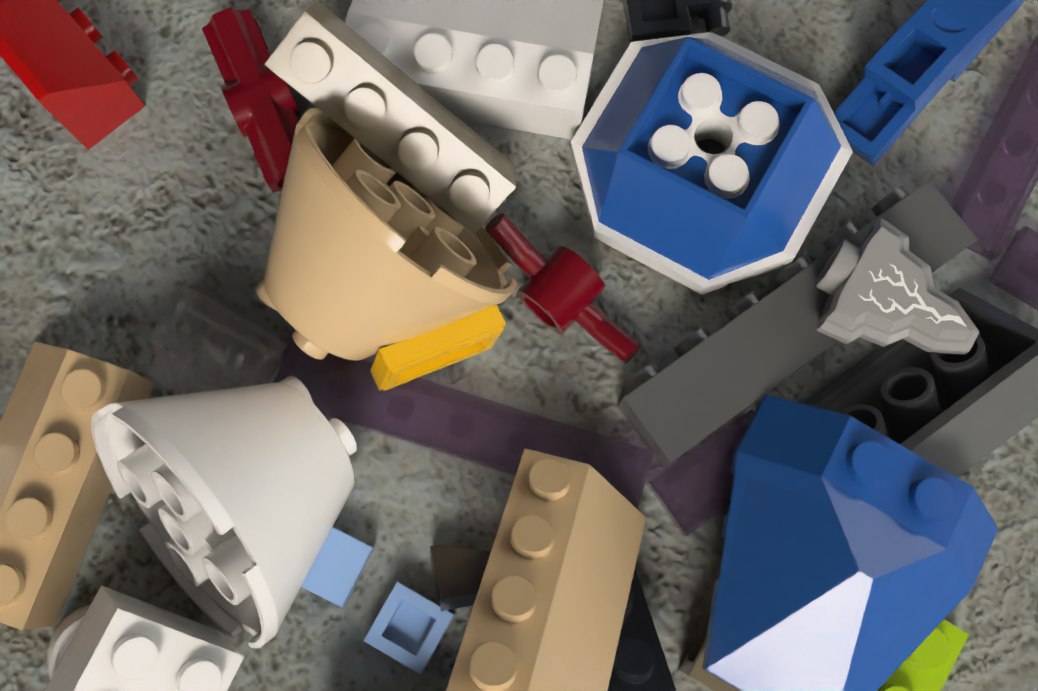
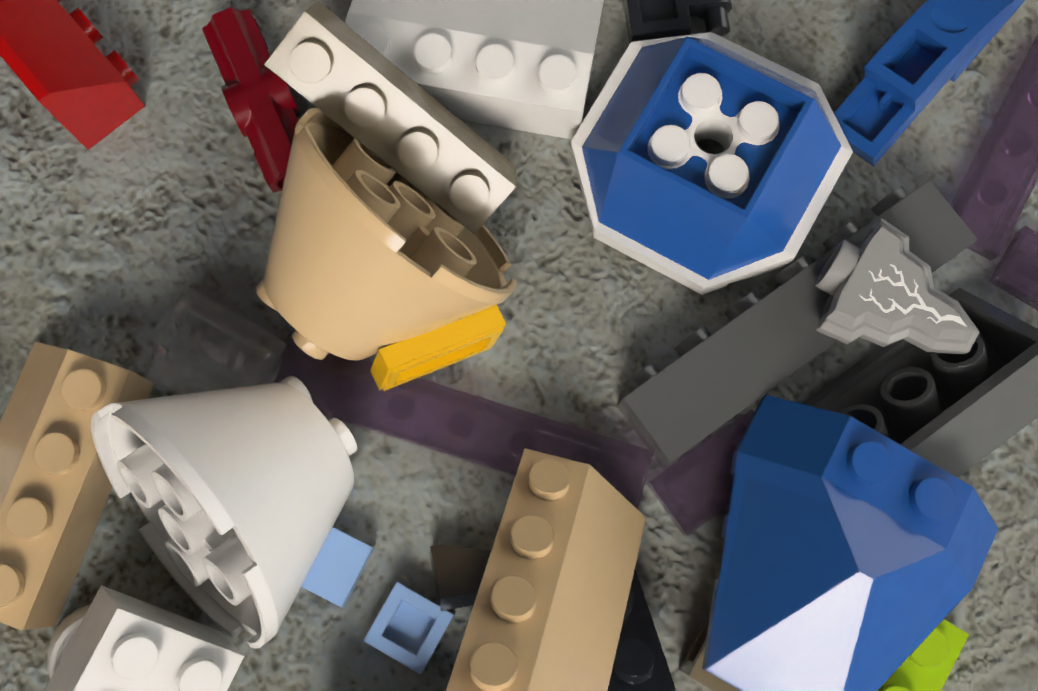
(561, 289): dark red piece -> none

